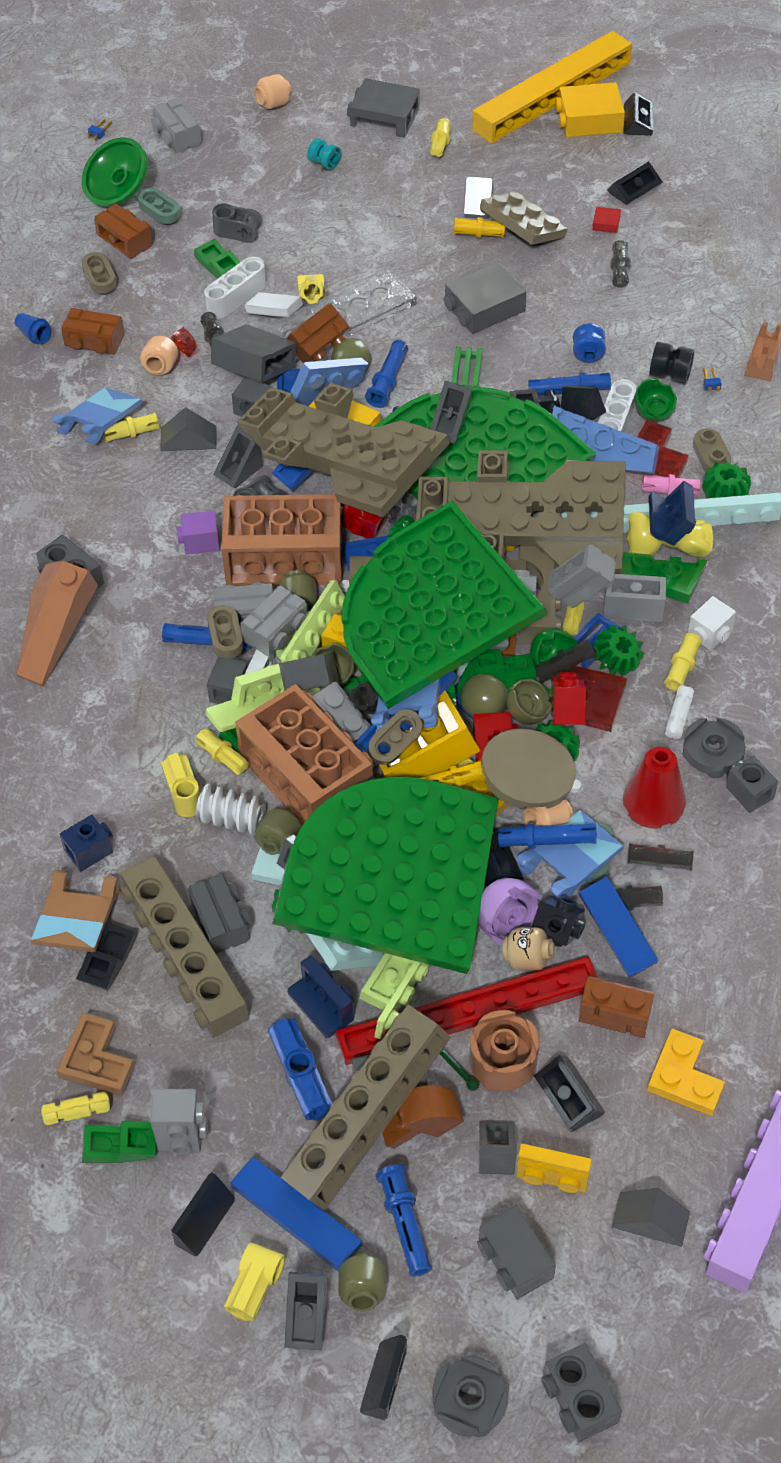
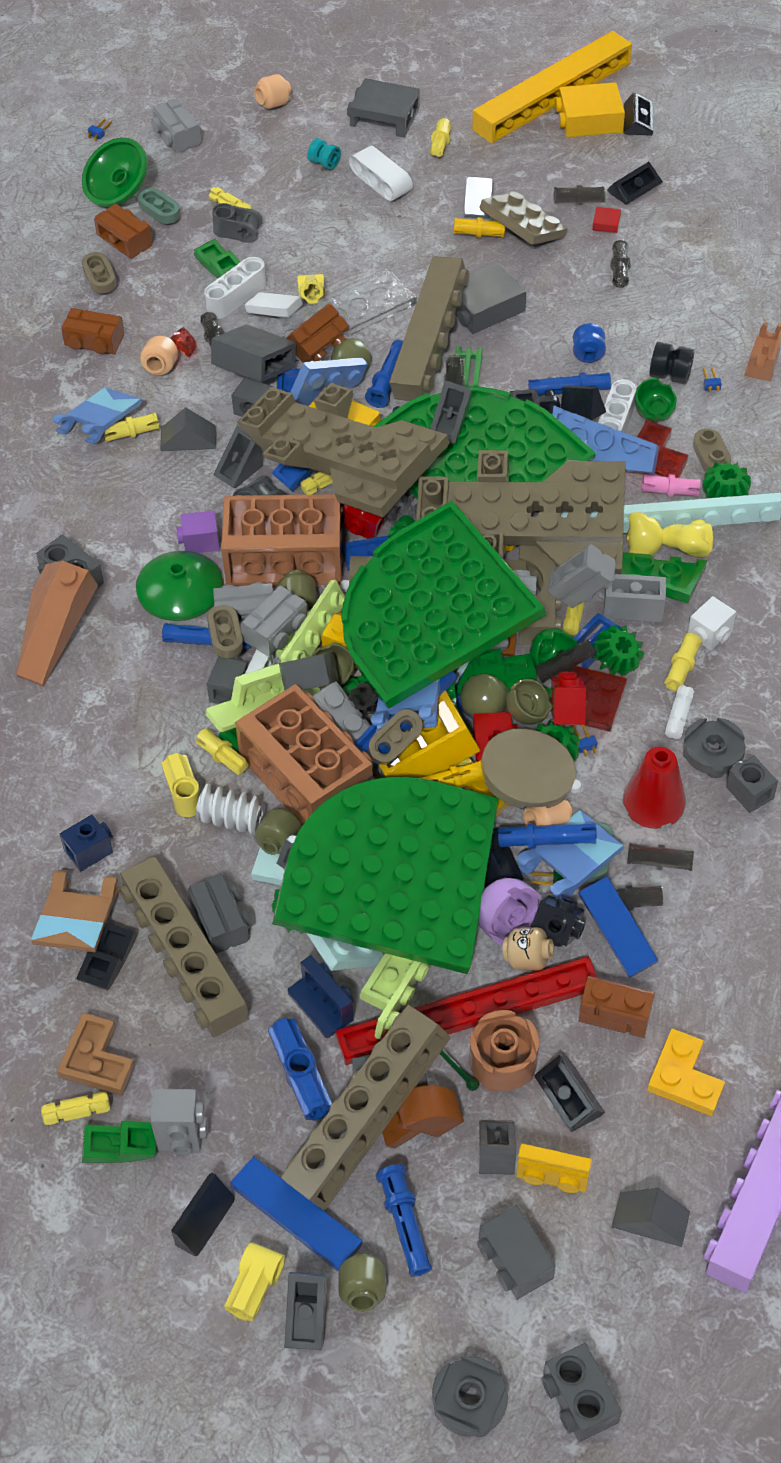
(34, 328): blue cone -> none
(178, 585): none -> green dish
(219, 195): none -> light yellow axle
(319, 480): none -> light yellow axle
(380, 173): none -> white beam
(384, 1377): black slope -> none
(429, 328): none -> dark tan brick
(454, 368): none -> clear smoke pin
(556, 877): none -> pearl gold piece
(579, 195): none -> clear smoke pin
(587, 743): none -> blue piece
(674, 515): dark blue bracket -> none

